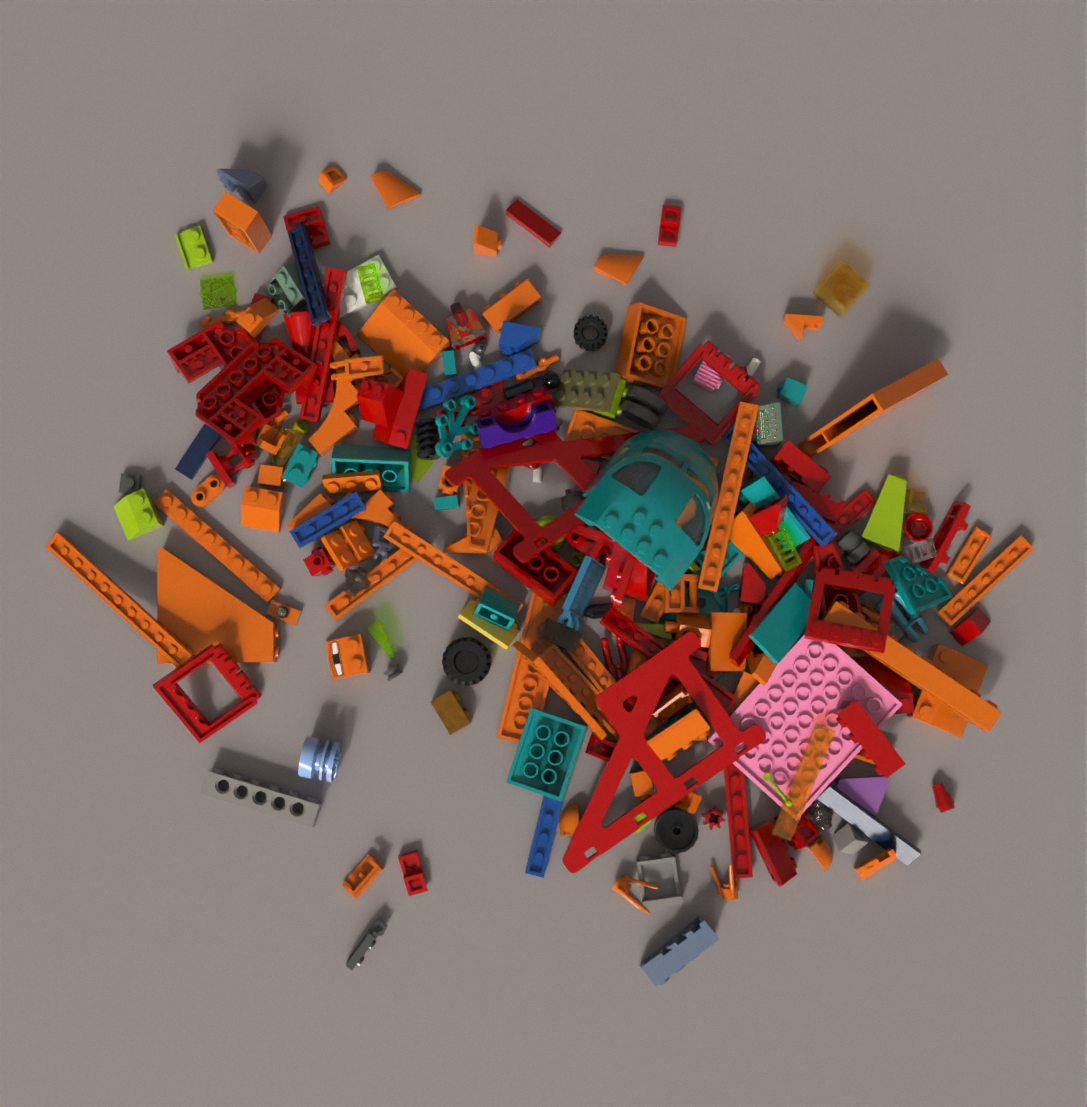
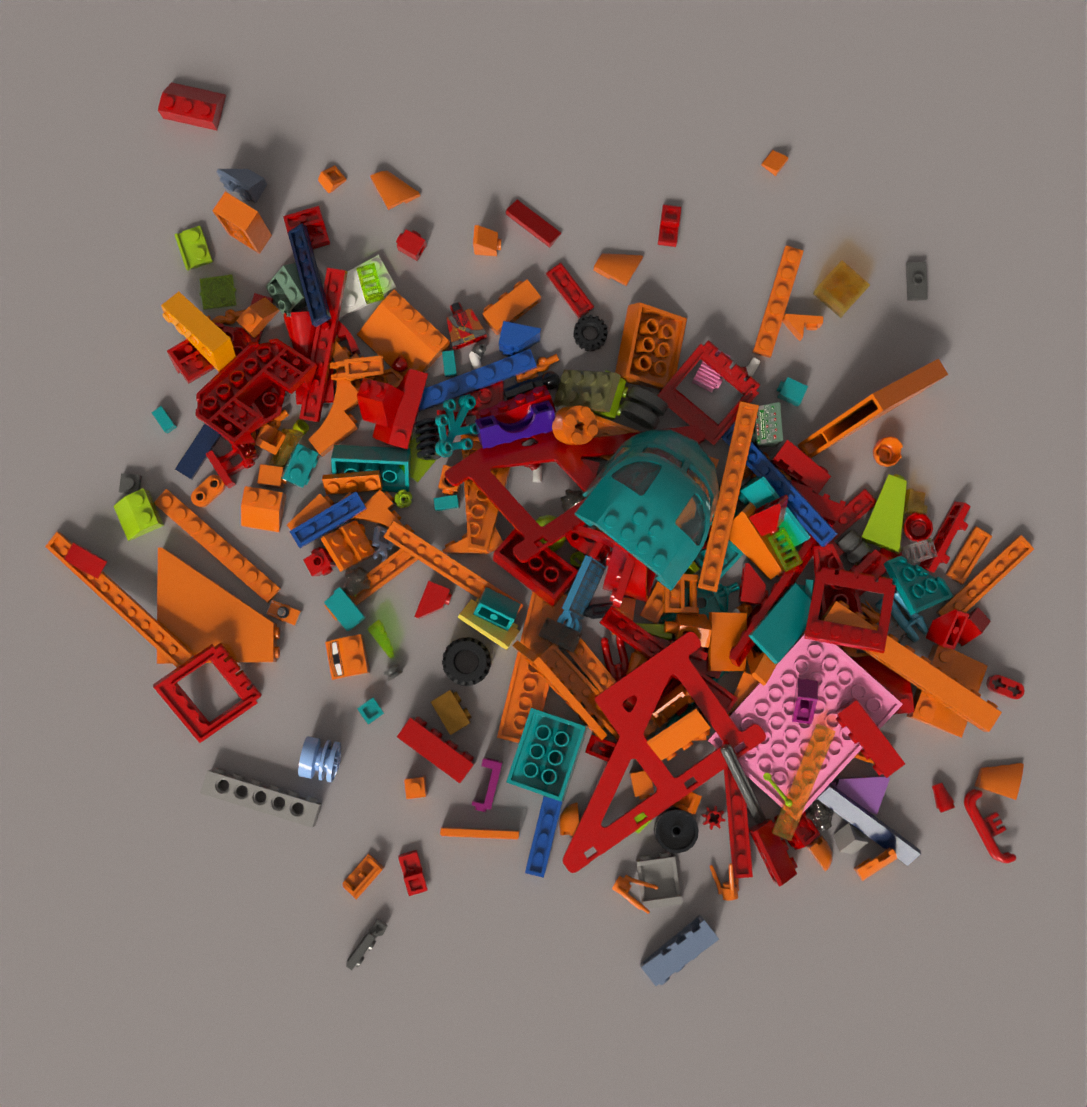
(85, 560): none -> red slope
(164, 419): none -> teal piece
(191, 105): none -> red slope
(199, 330): none -> light orange wedge
(344, 609): none -> teal panel
(370, 710): none -> teal tile
(398, 498): none -> lime plate
(400, 364): none -> red hinge
(411, 244): none -> red brick
(415, 787): none -> orange brick
(433, 599): none -> red slope
(436, 749): none -> red brick
(479, 833): none -> orange tile
(496, 766): none -> magenta panel
(570, 290): none -> red tile
(575, 425): none -> orange brick
(743, 783): none -> dark grey axle
(775, 162): none -> orange slope
(777, 301): none -> orange plate
(805, 701): none -> magenta slope
(887, 451): none -> orange hair
(916, 281): none -> dark grey plate
(947, 628): none -> red slope
(986, 827): none -> red piece
(1001, 779): none -> orange slope
(1006, 683): none -> red beam

